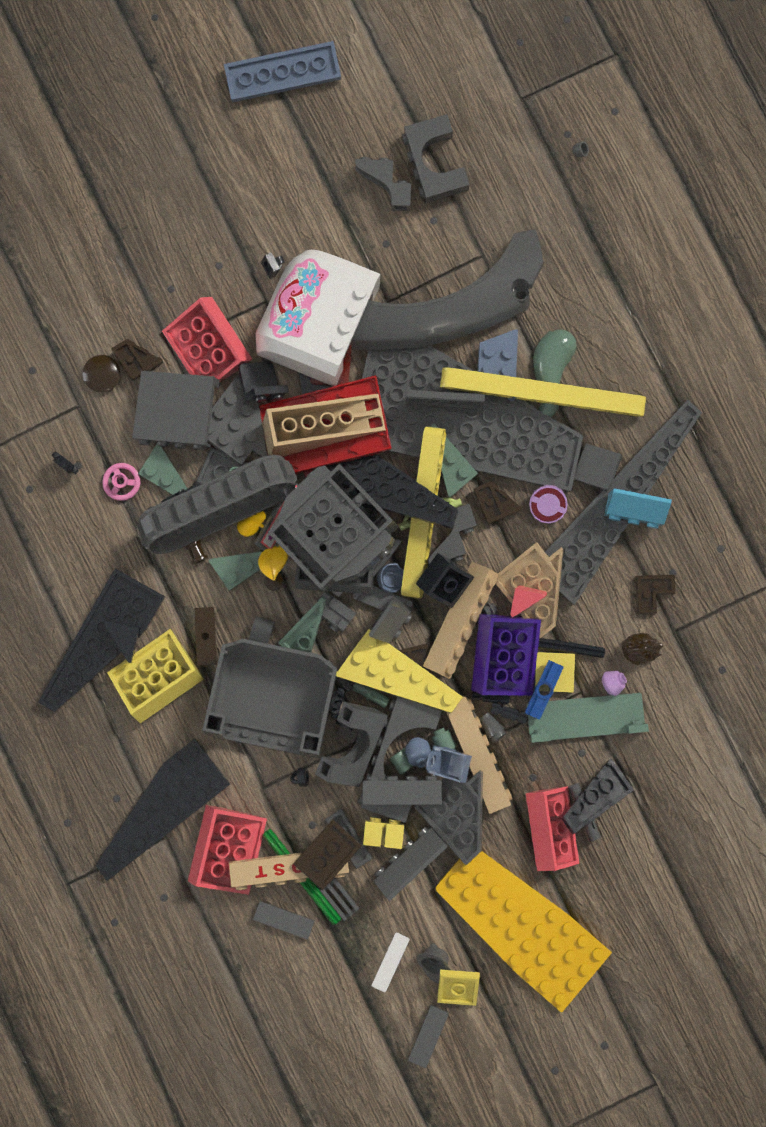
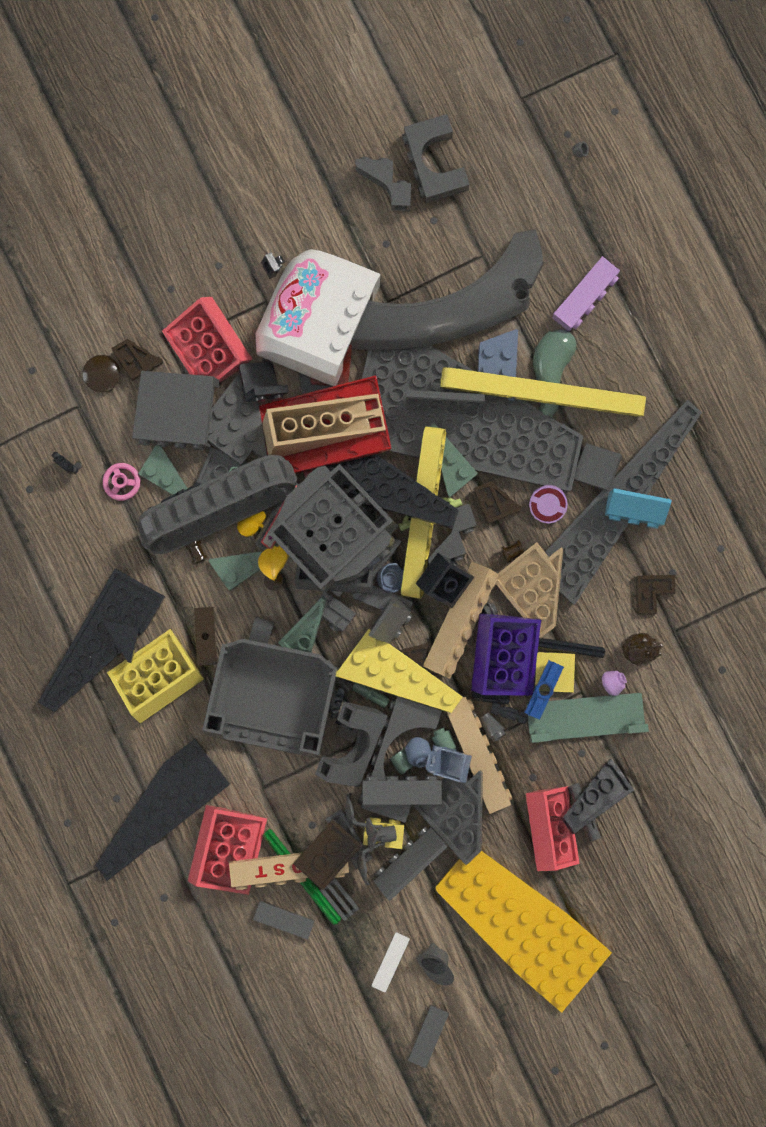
(282, 71): sand blue plate -> none
(302, 777): black tile -> none
(382, 835): none -> dark grey plant
(458, 987): light yellow tile -> none
(512, 551): none -> dark brown bush
(524, 598): coral slope -> none
(585, 294): none -> lavender brick

